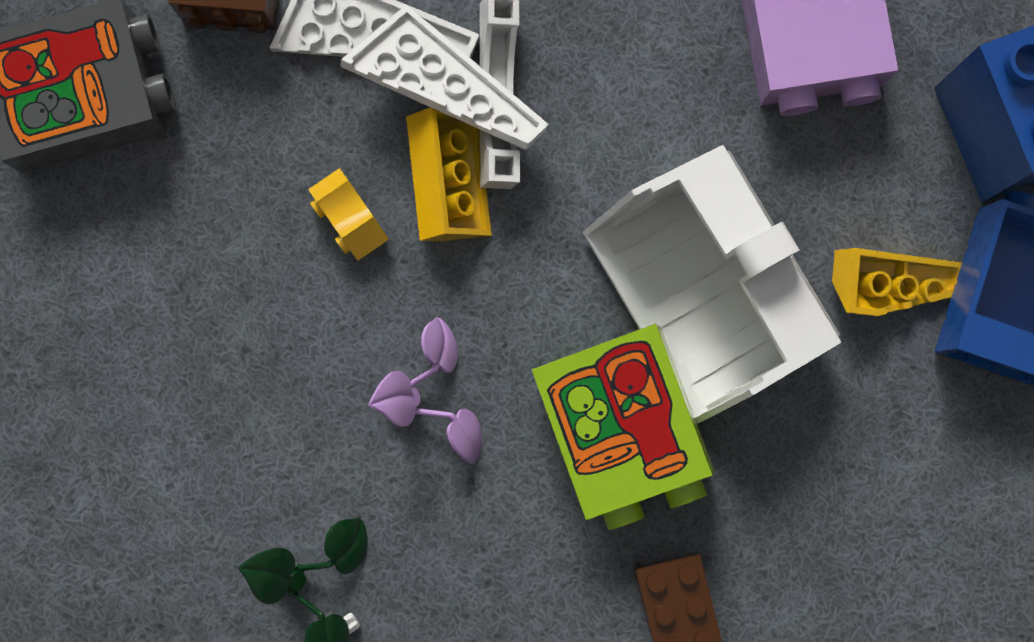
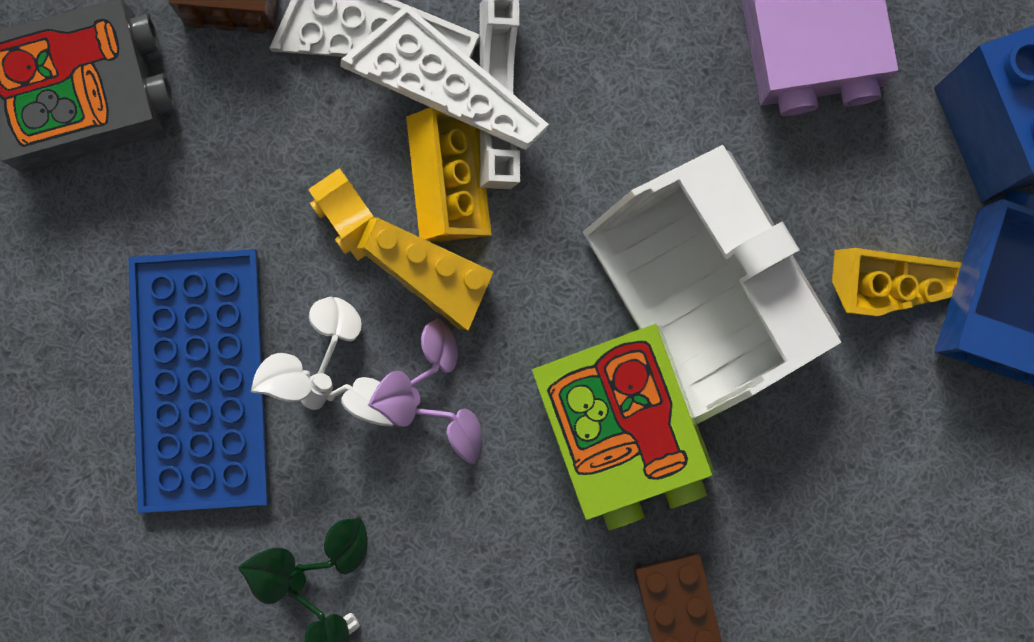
(193, 379): none -> blue plate
(283, 375): none -> white plant
(431, 272): none -> yellow wedge

